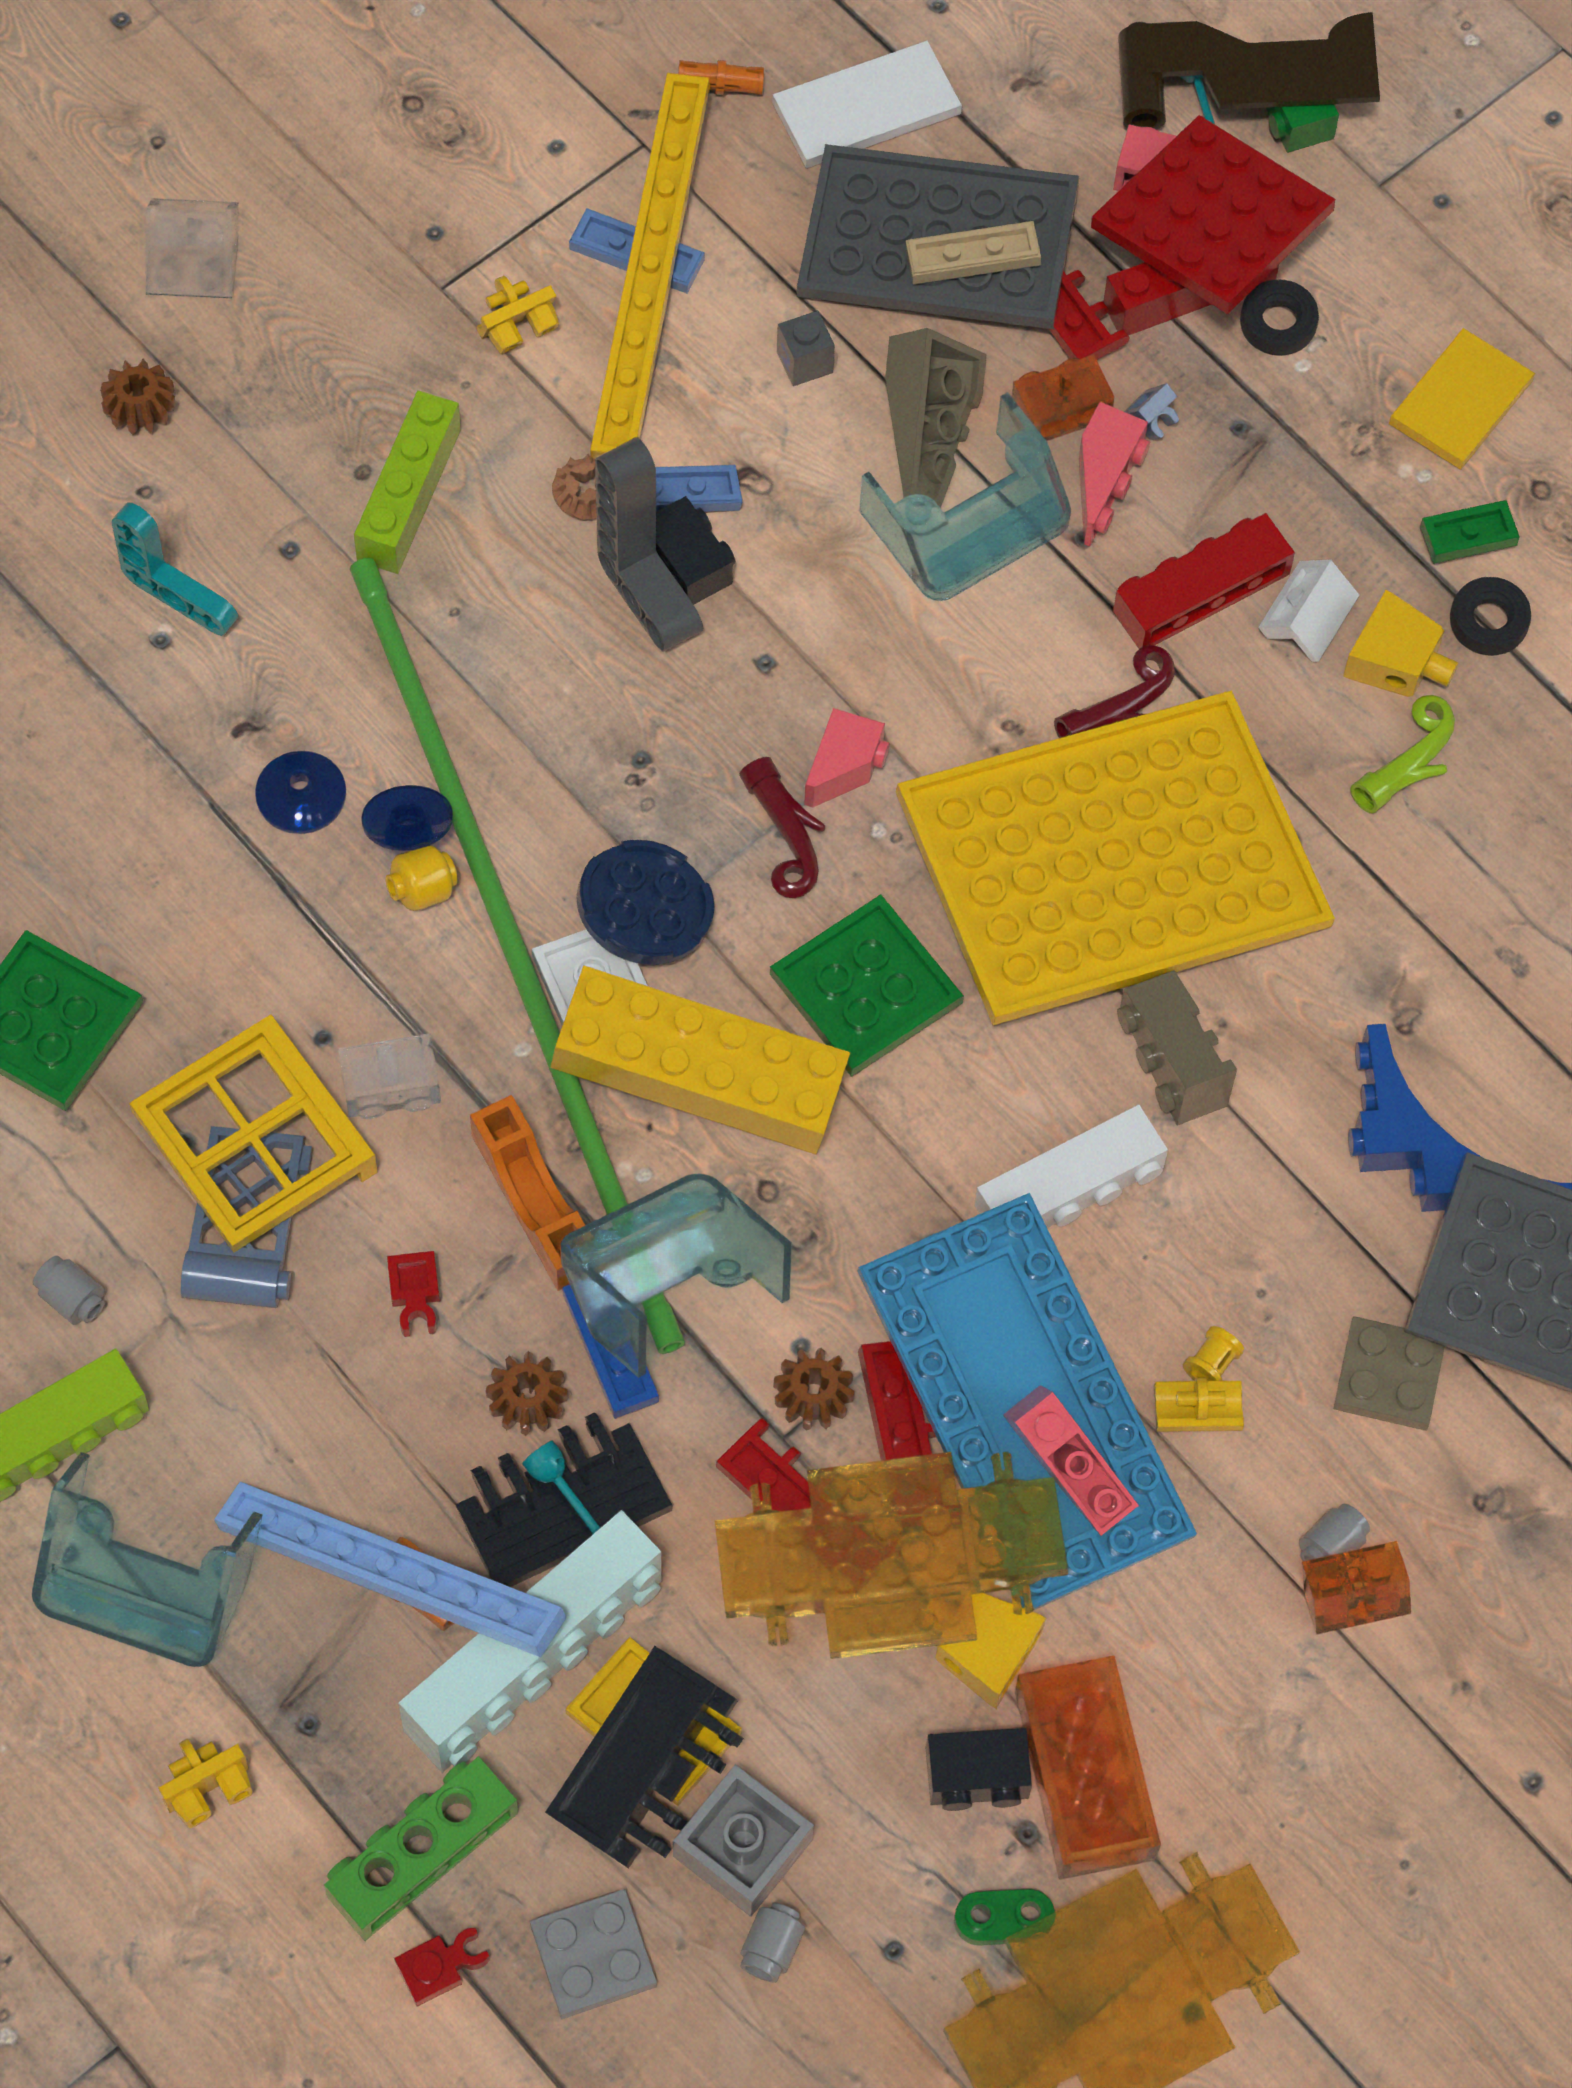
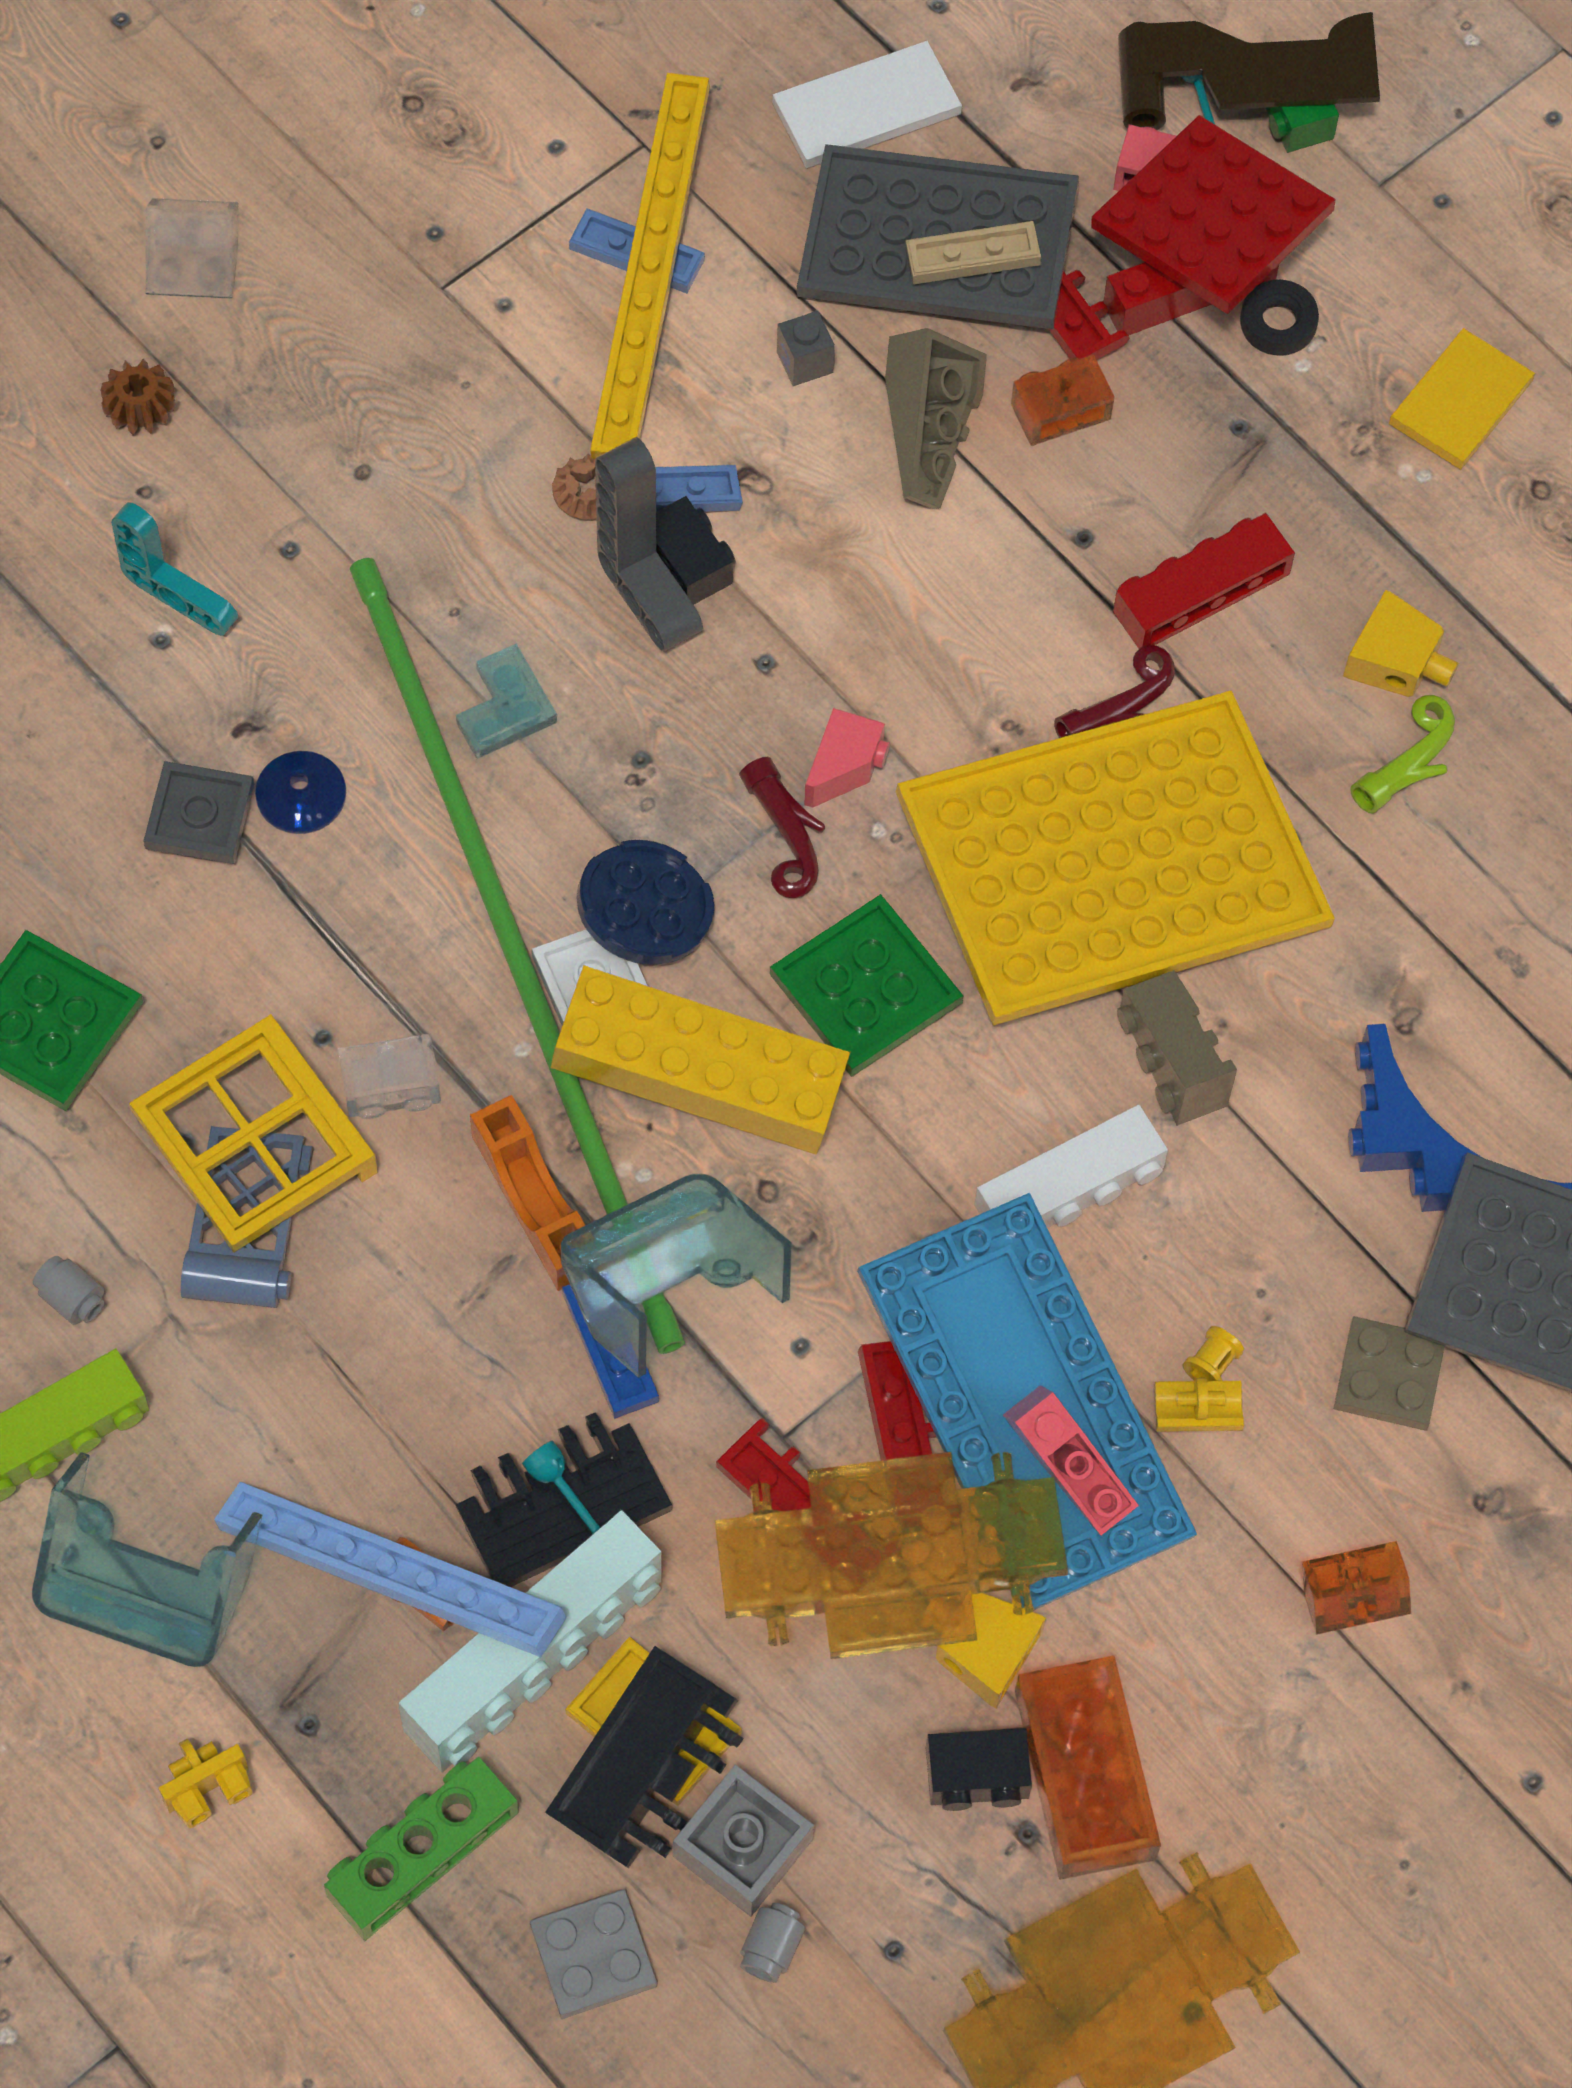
(199, 812): none -> dark grey plate
(407, 817): clear blue dish -> none
(408, 481): lime brick -> none
(414, 1284): red plate -> none
(421, 877): yellow head -> none
(433, 1968): red plate -> none
(501, 323): yellow hips -> none
(516, 705): none -> clear light blue plate
(531, 1410): dark orange gear -> none
(726, 77): orange pin -> none
(832, 1393): dark orange gear -> none
(987, 531): clear light blue windscreen -> none
(1004, 1914): green plate -> none
(1106, 456): coral slope -> none
(1154, 404): sand blue tile -> none
(1310, 607): white panel -> none
(1335, 1533): light grey brick -> none
(1469, 531): green plate -> none
(1485, 640): black tyre -> none

